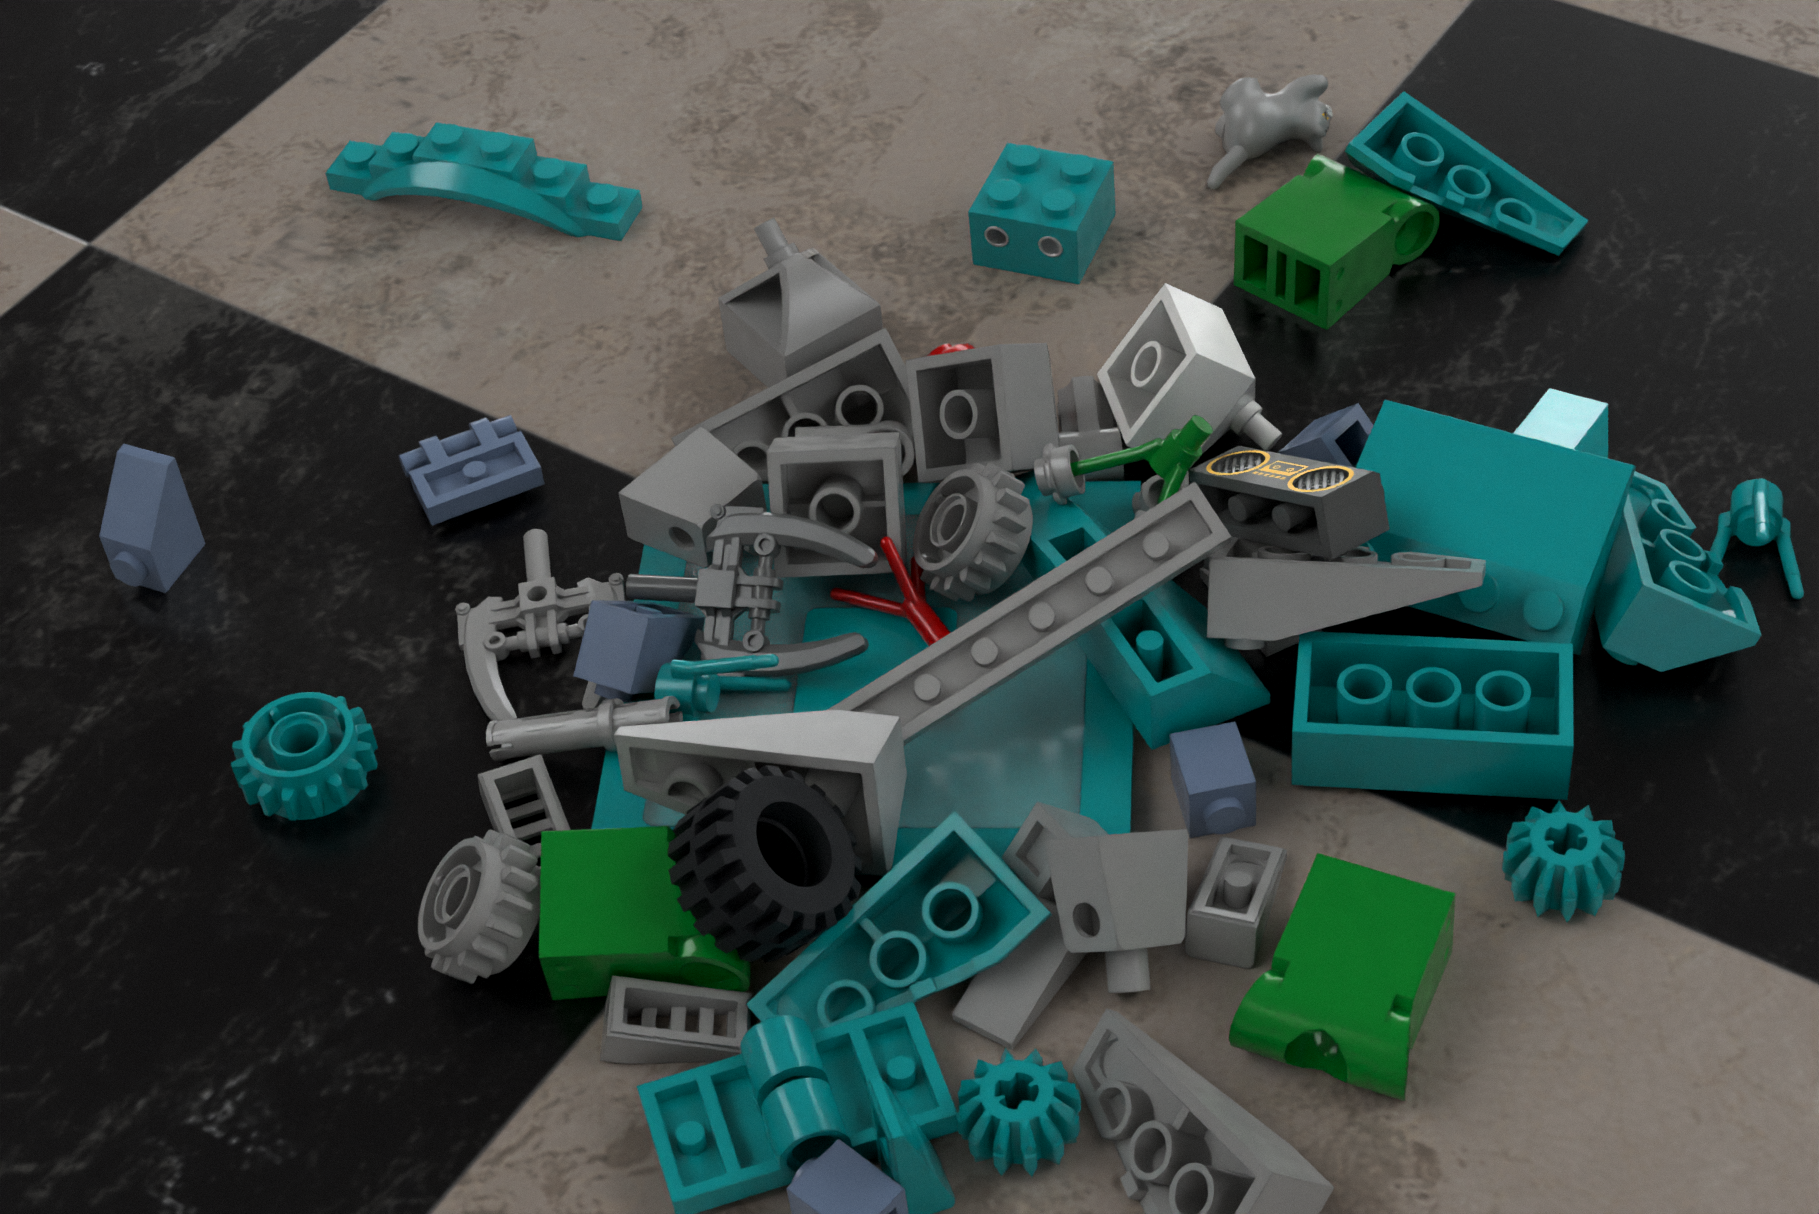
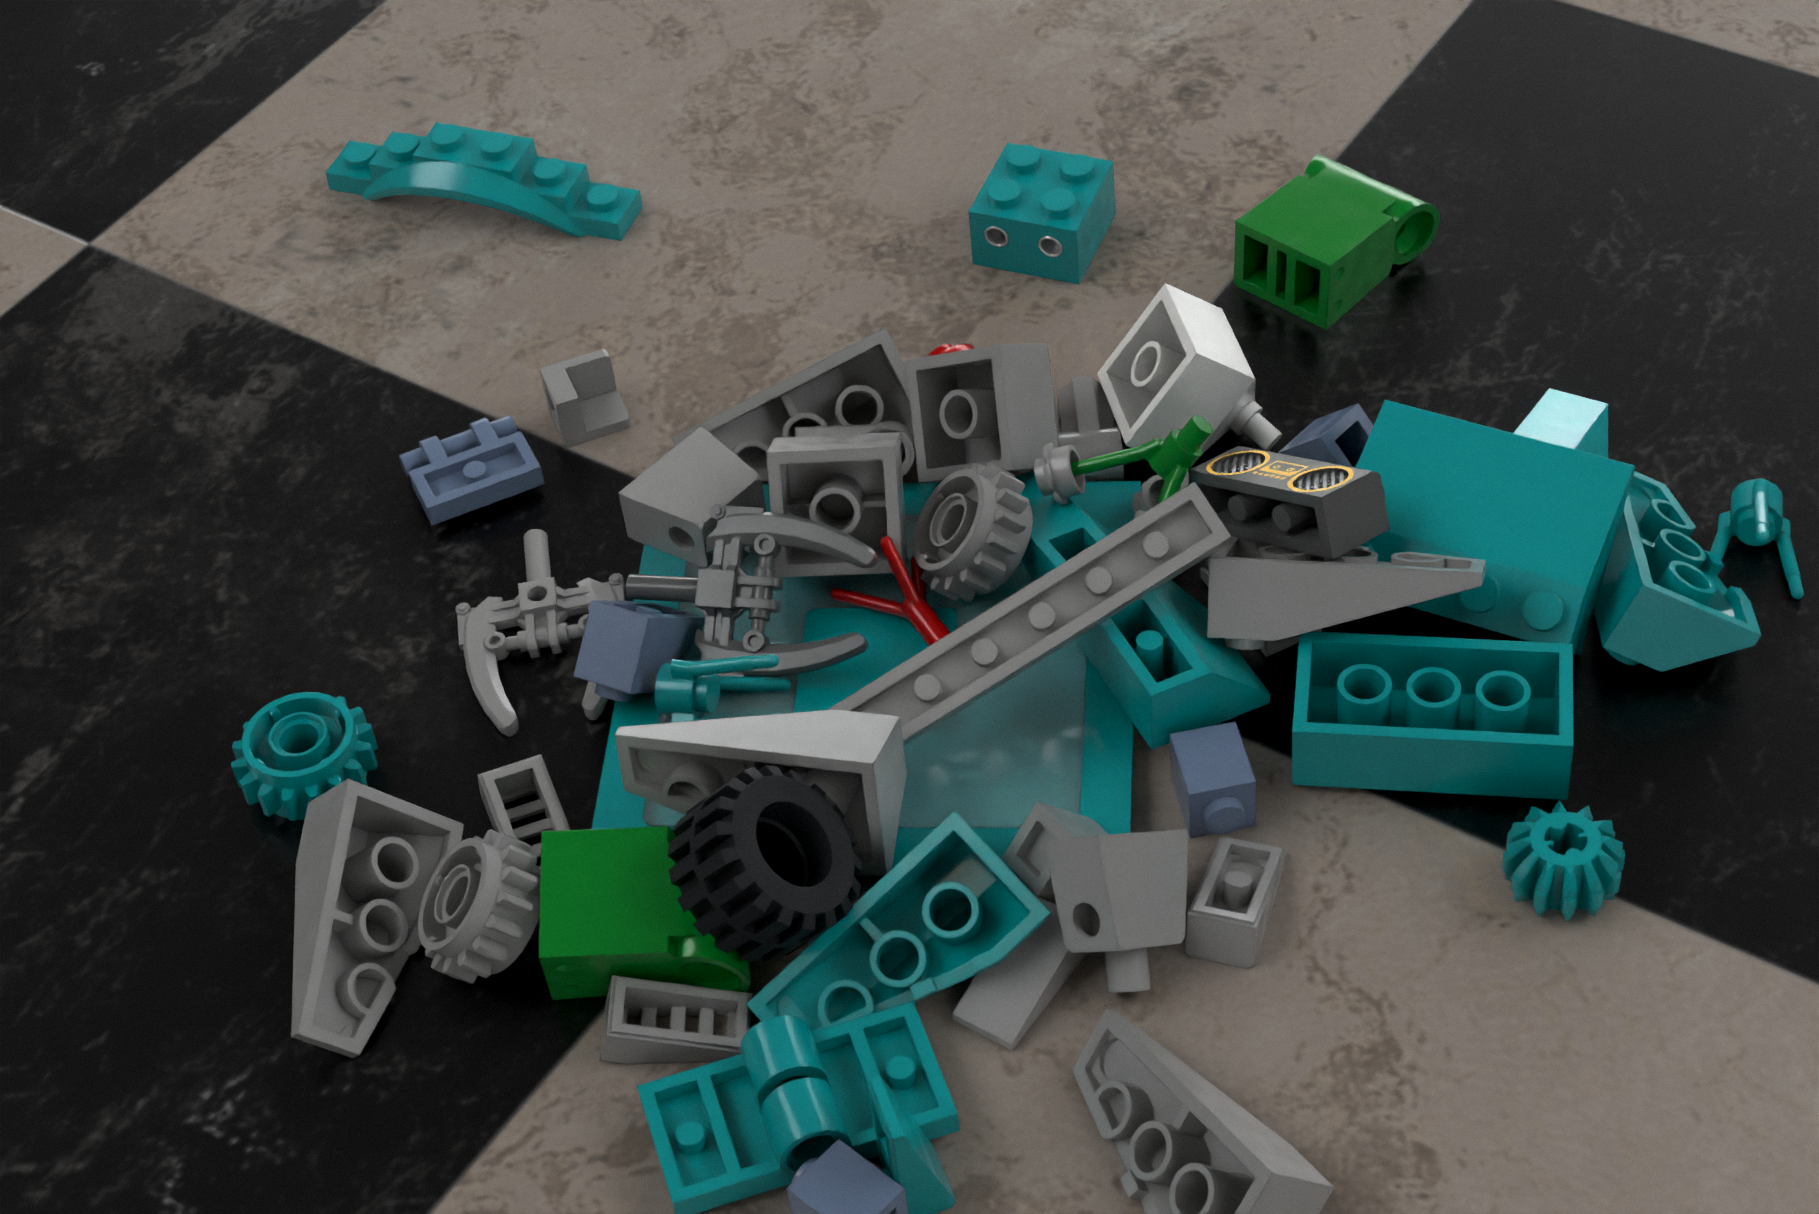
(148, 520): sand blue slope -> none
(358, 908): none -> light grey wedge
(575, 728): light grey pin -> none
(584, 398): none -> light grey panel
(794, 311): light grey piece -> none
(1018, 1112): teal gear -> none
(1260, 121): light grey animal -> none
(1351, 976): green piece -> none
(1461, 178): teal wedge -> none

